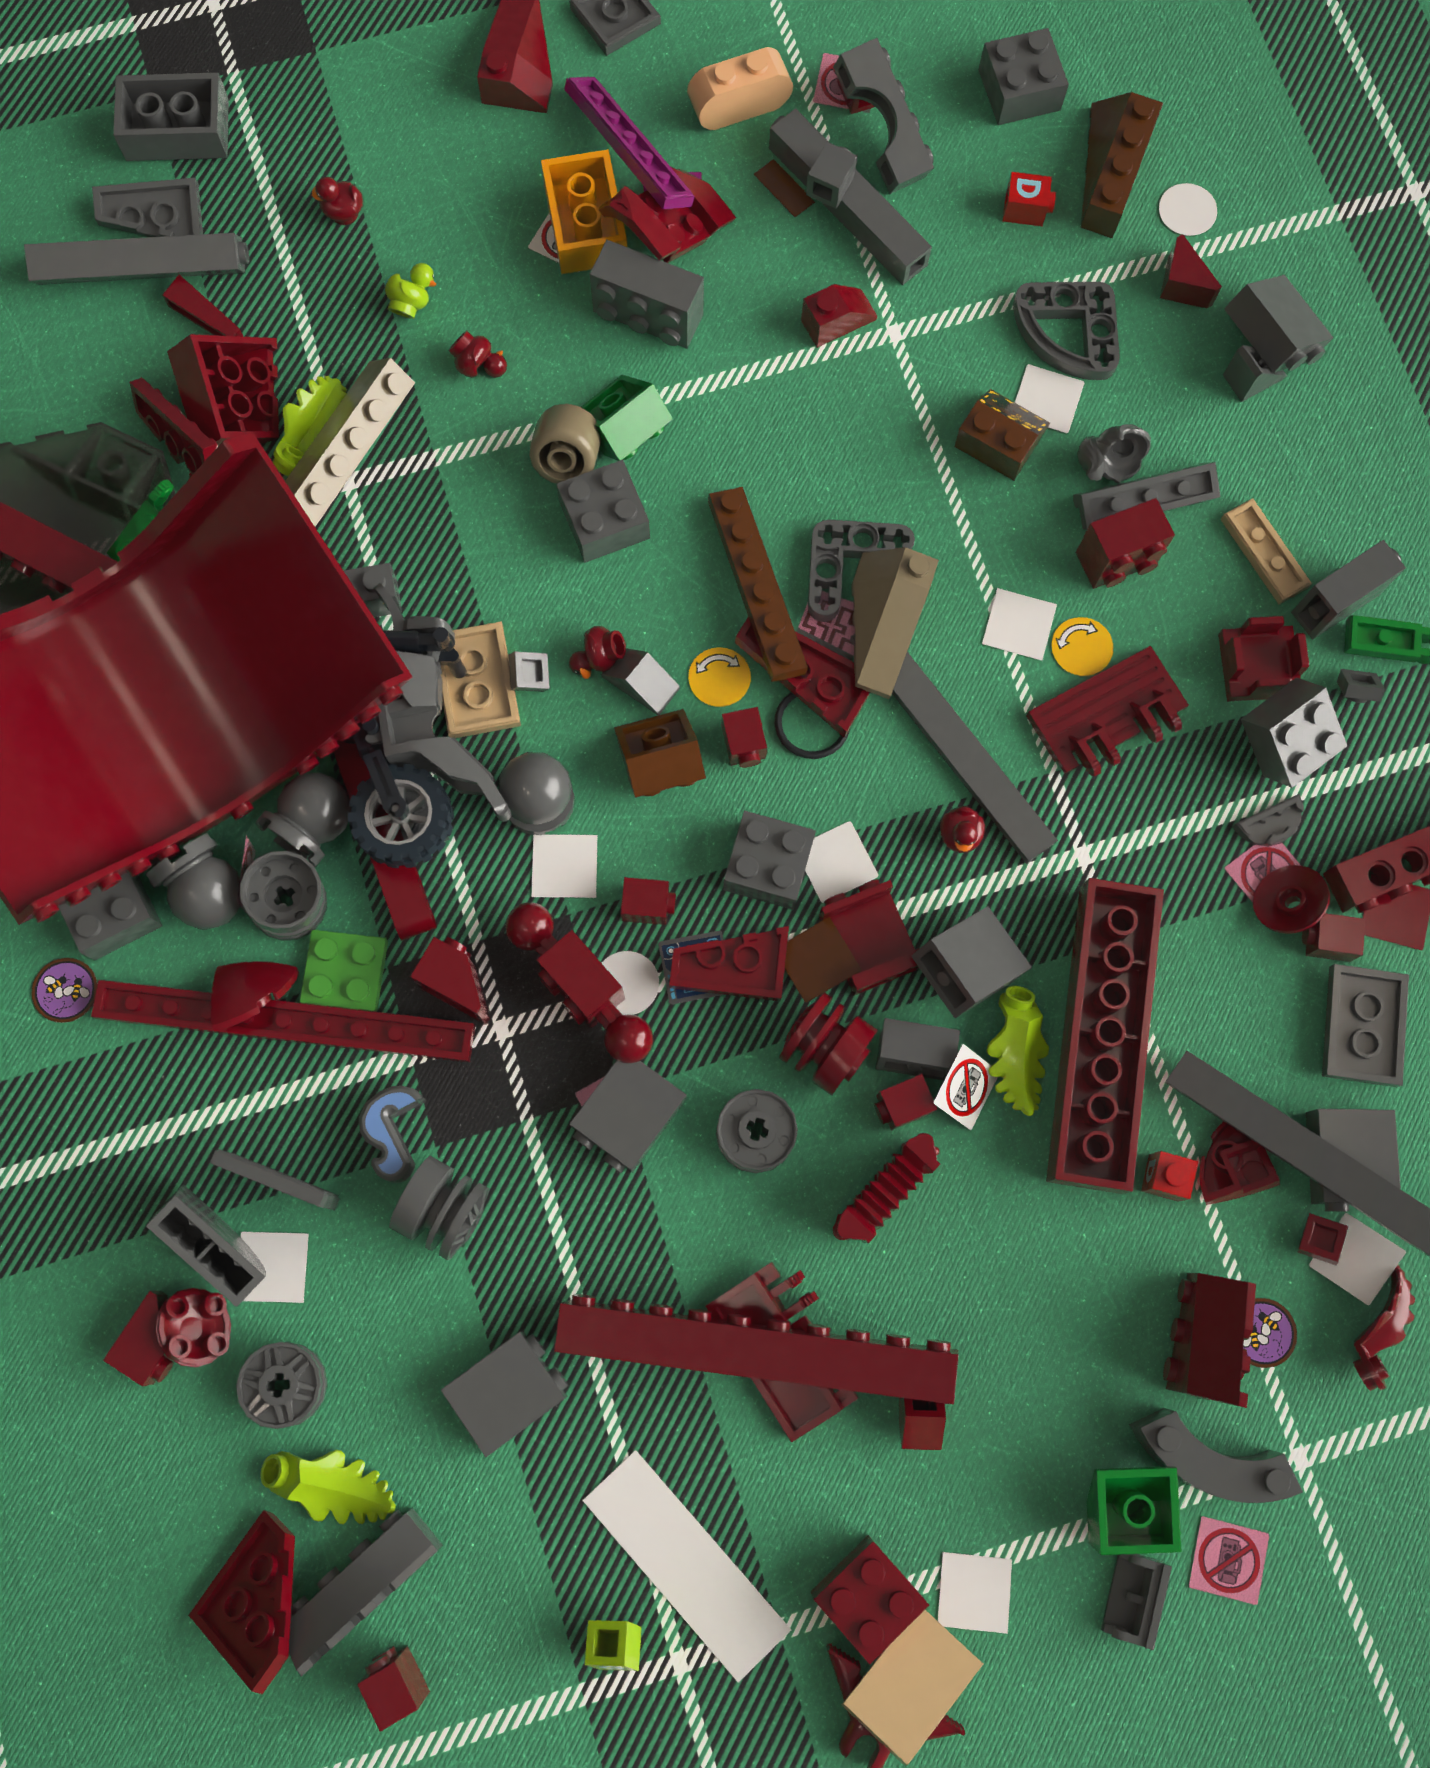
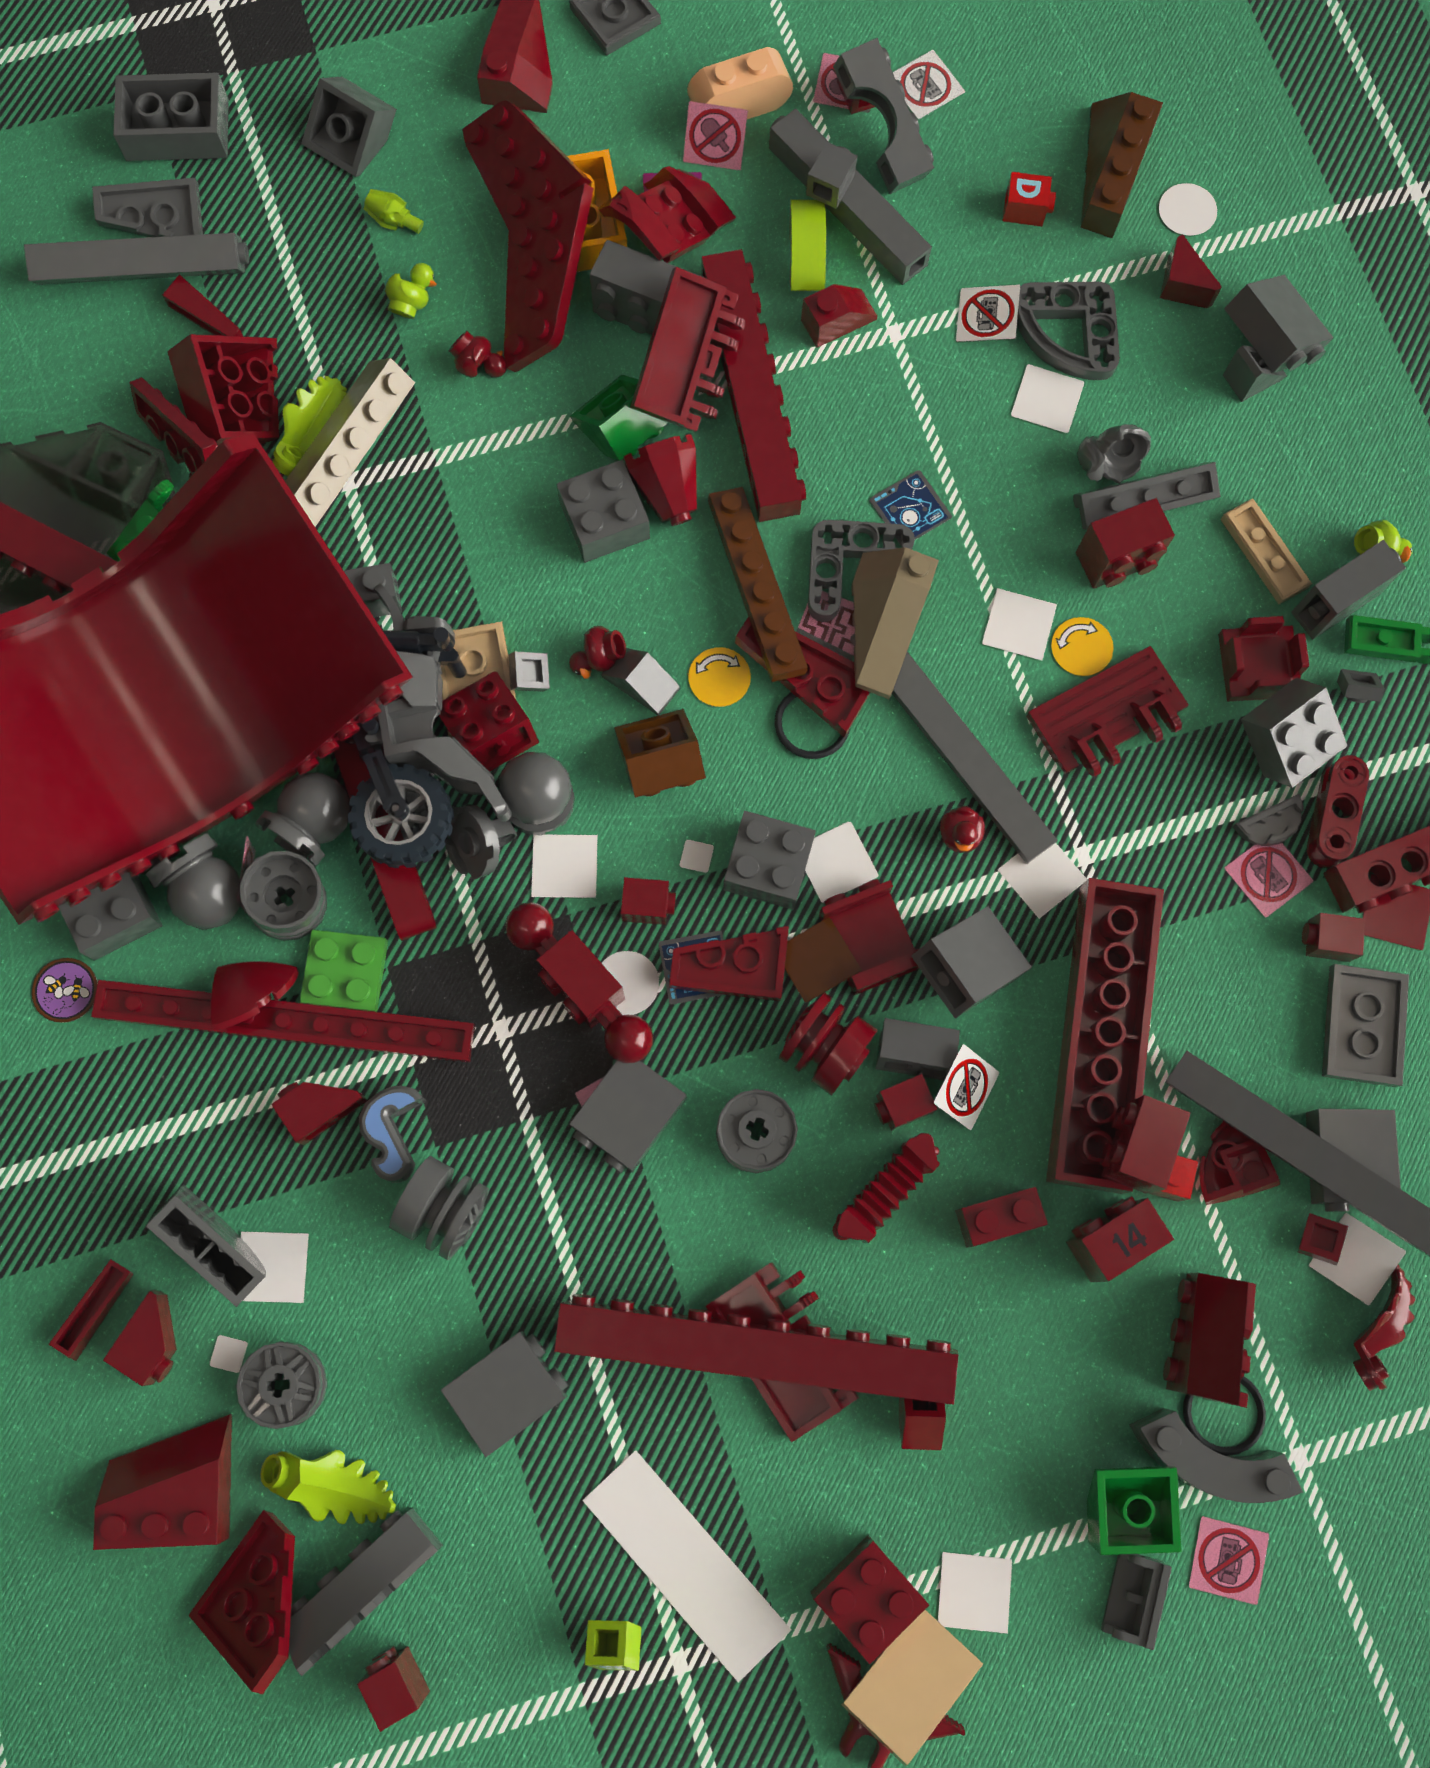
(91, 1310): none -> dark red piece
(168, 1492): none -> dark red wedge
(193, 1327): dark red dish -> none
(228, 1354): none -> white sticker
(275, 1179): dark grey tile -> none
(314, 1108): none -> dark red slope
(338, 200): dark red animal -> none
(347, 124): none -> dark grey slope
(391, 211): none -> lime piece
(452, 978): dark red slope -> none
(477, 840): none -> dark grey tile
(488, 721): none -> dark red bracket
(546, 213): none -> dark red wing
(564, 443): dark tan head -> none
(629, 143): magenta tile -> none
(667, 477): none -> dark red cone
(684, 350): none -> dark red hinge
(696, 856): none -> white sticker
(715, 135): none -> clear pink sticker
(744, 737): dark red brick -> none
(755, 396): none -> dark red brick
(784, 188): reddish brown sticker -> none
(808, 245): none -> lime brick
(911, 504): none -> sticker
(927, 84): none -> clear sticker
(988, 313): none -> sticker
(1000, 433): reddish brown slope -> none
(1001, 1217): none -> dark red brick
(1018, 1050): lime plant -> none
(1023, 76): dark grey brick -> none
(1044, 879): none -> white sticker
(1118, 1240): none -> dark red brick
(1144, 1144): none -> dark red brick
(1248, 1443): none -> black tyre
(1272, 1334): sticker -> none
(1287, 886): dark red dish -> none
(1345, 787): none -> dark red piece
(1382, 530): none -> lime animal

